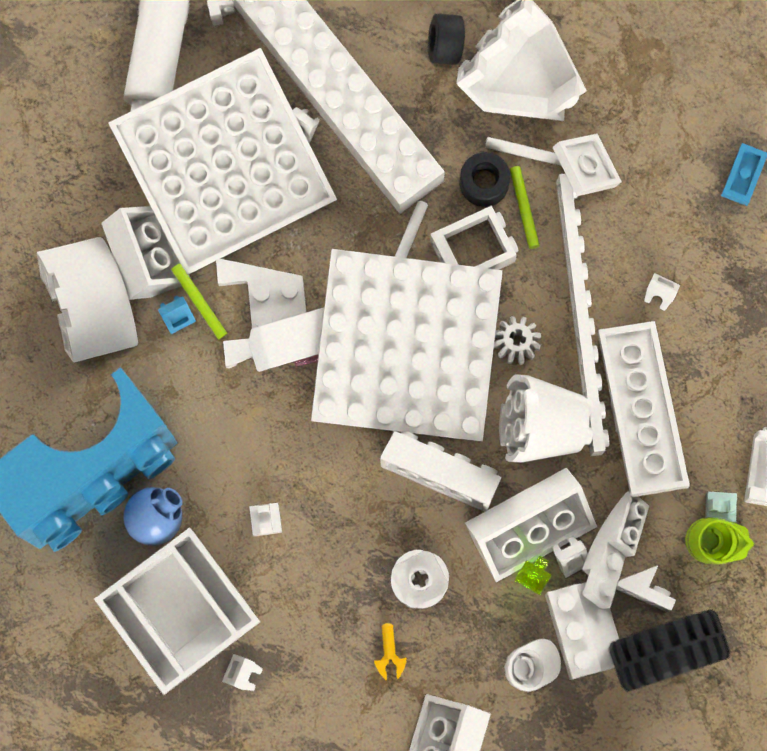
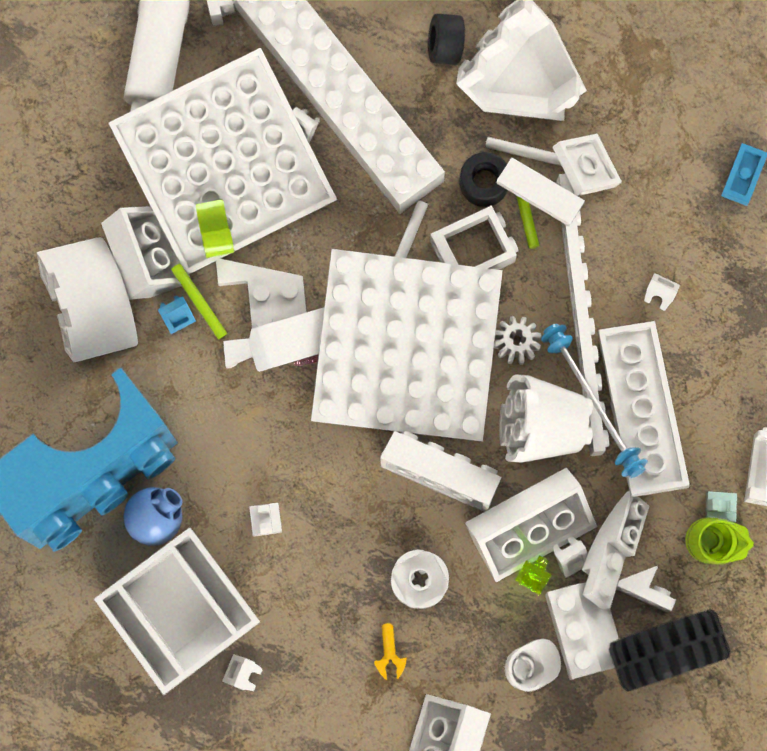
(214, 228): none -> lime panel
(540, 191): none -> white tile
(628, 457): none -> dark azure axle

